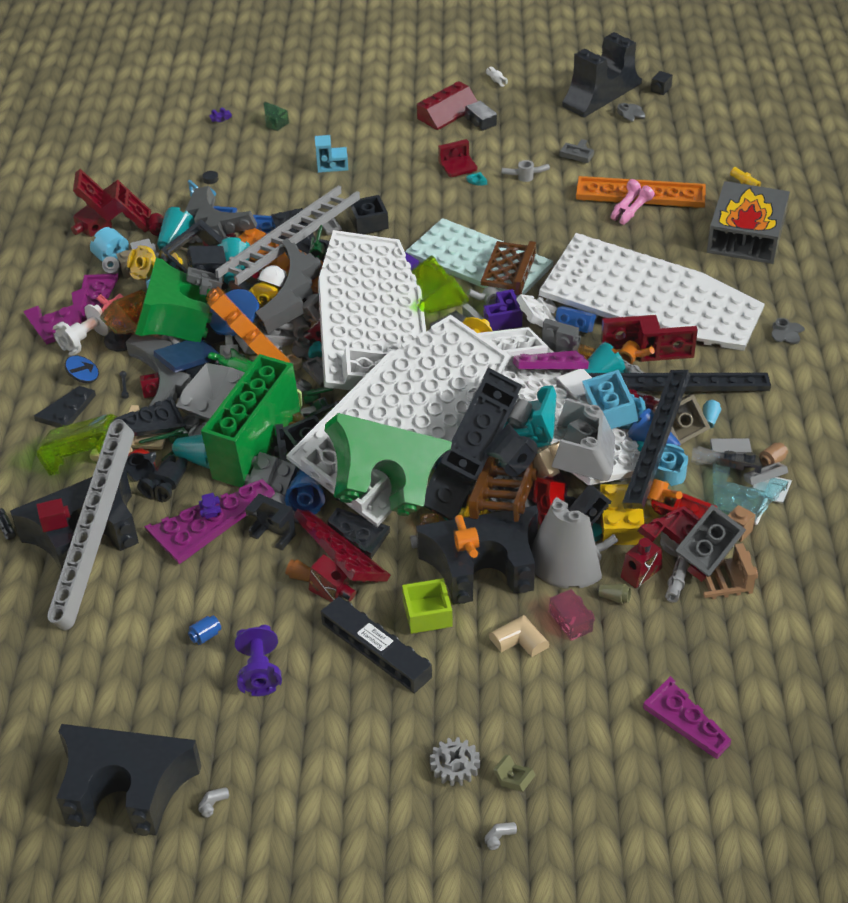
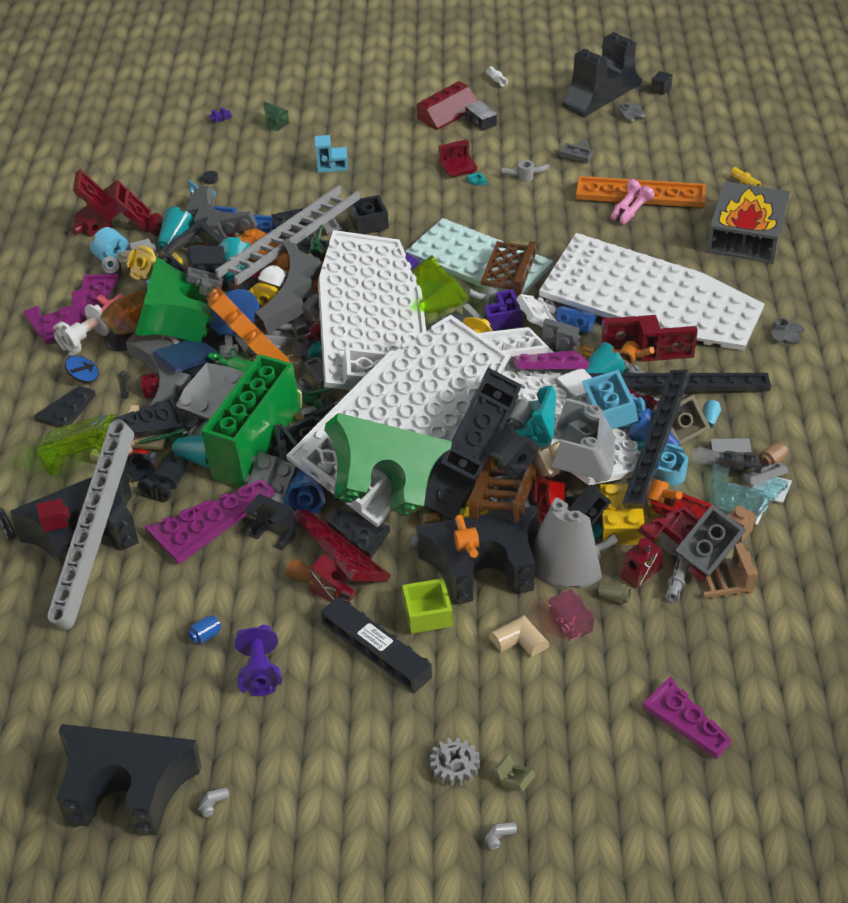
(209, 504): dark purple piece -> none

